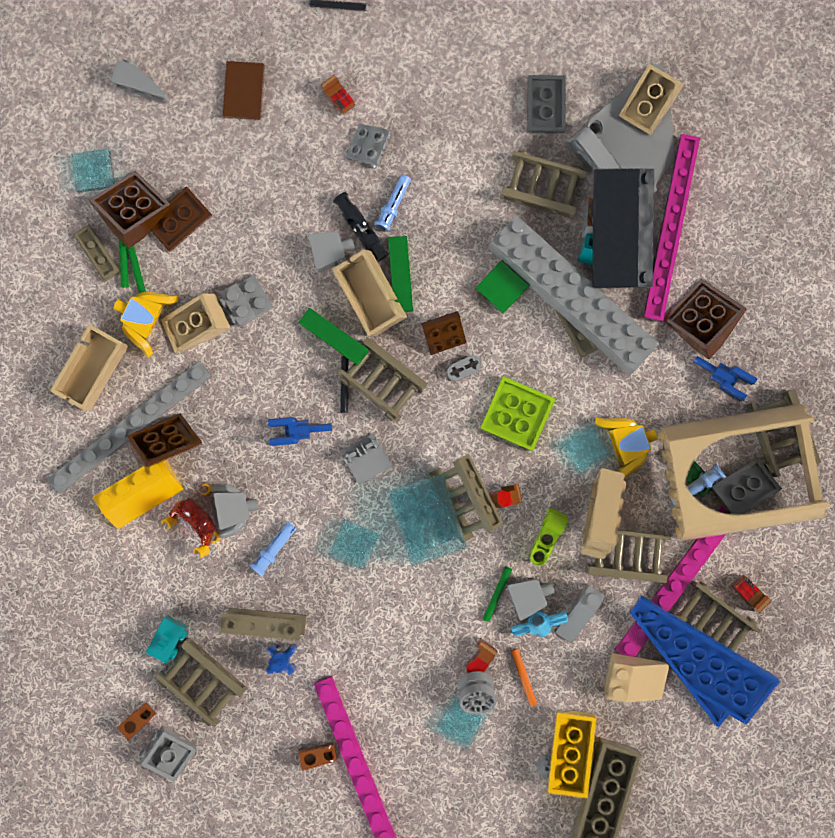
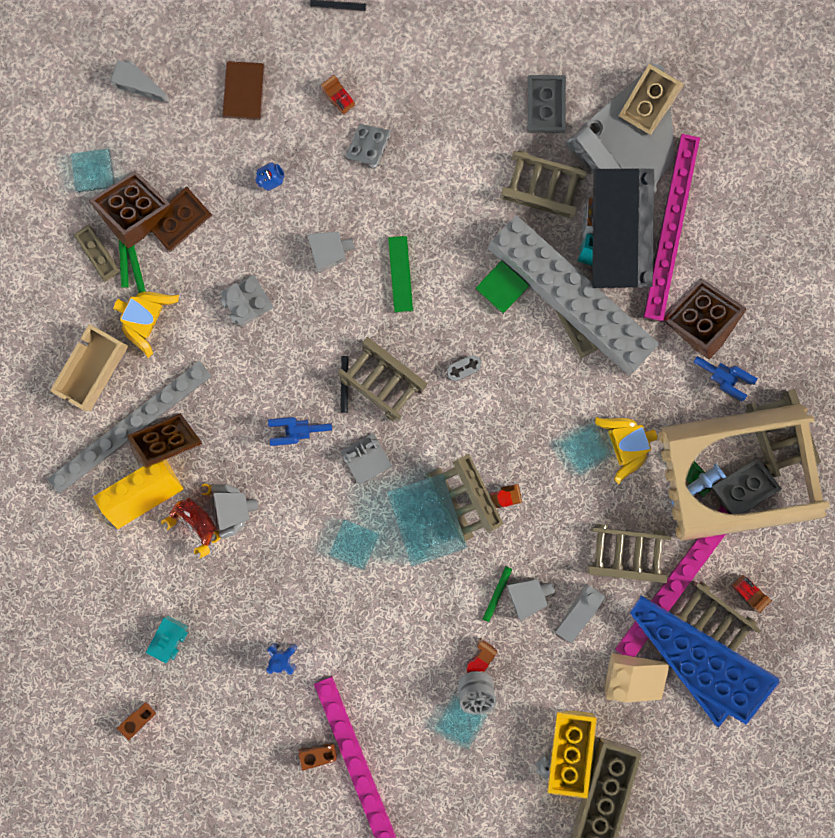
(166, 753): light grey plate -> none
(195, 322): tan slope -> none
(220, 675): dark tan fence -> none
(263, 624): dark tan fence -> none
(268, 555): light blue pin -> none
(269, 176): none -> blue head
(333, 336): green tile -> none
(352, 216): black piece -> none
(369, 293): tan piece -> none
(389, 211): light blue pin -> none
(444, 332): reddish brown plate -> none
(517, 413): lime plate -> none
(523, 676): orange bar -> none
(546, 623): medium azure axle -> none
(553, 524): lime piece -> none
(603, 513): tan piece -> none

